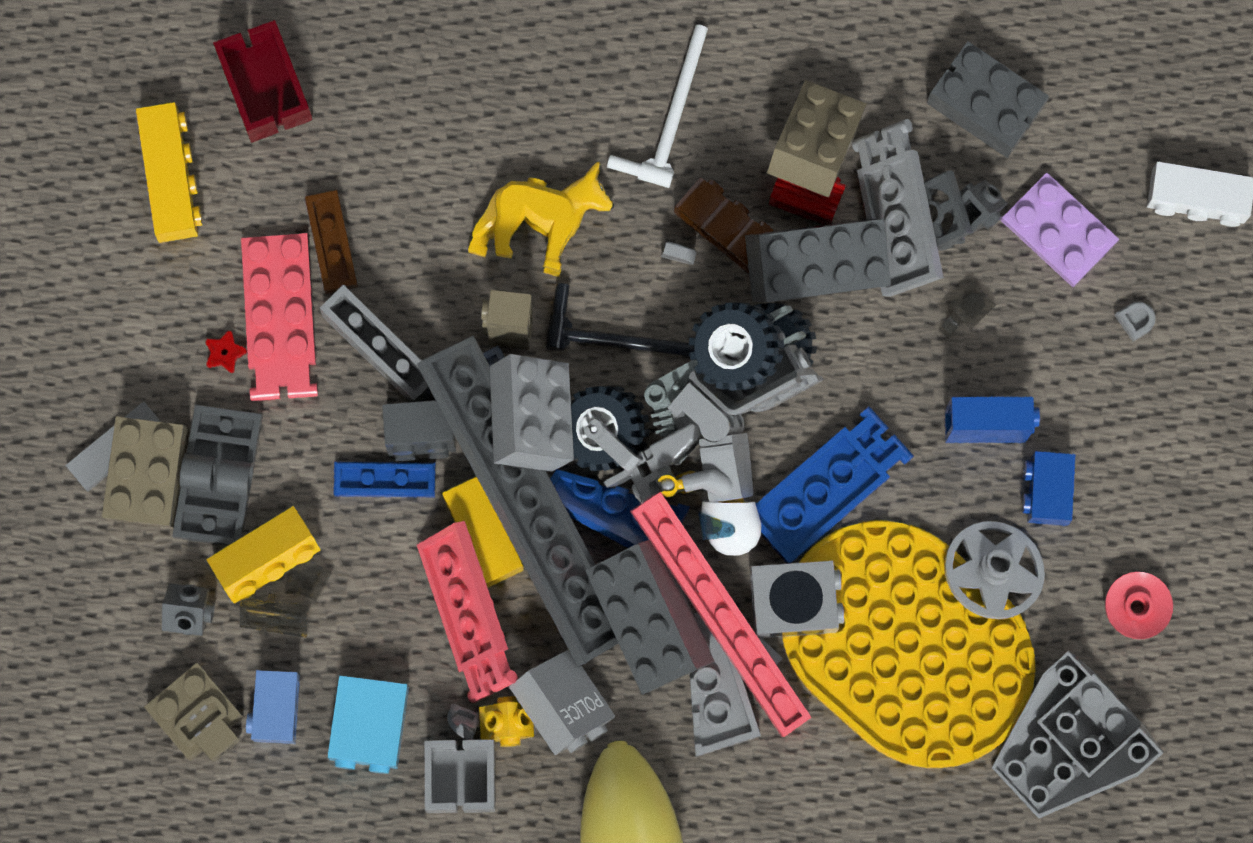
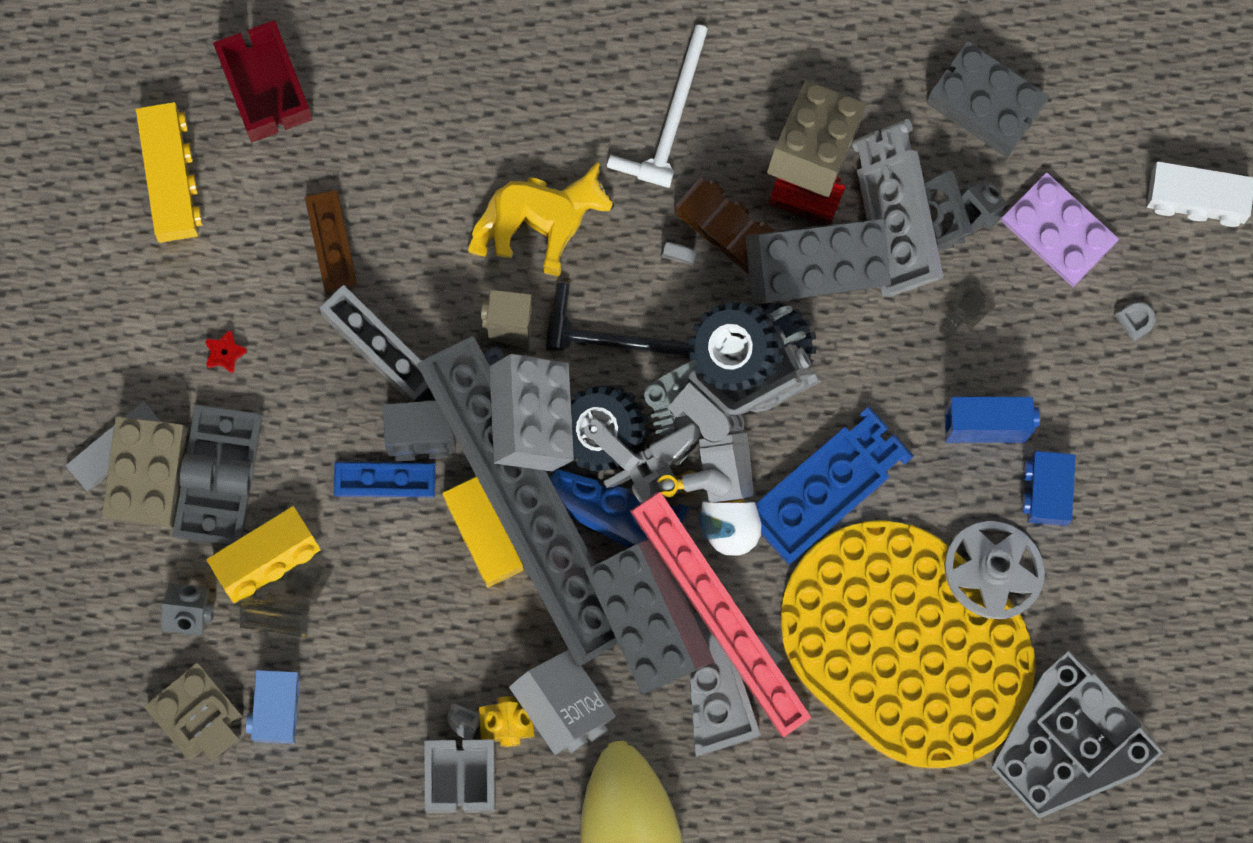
(279, 315): coral hinge -> none
(368, 724): medium azure brick -> none
(467, 611): coral hinge -> none
(796, 599): light grey brick -> none
(1150, 593): coral dish -> none

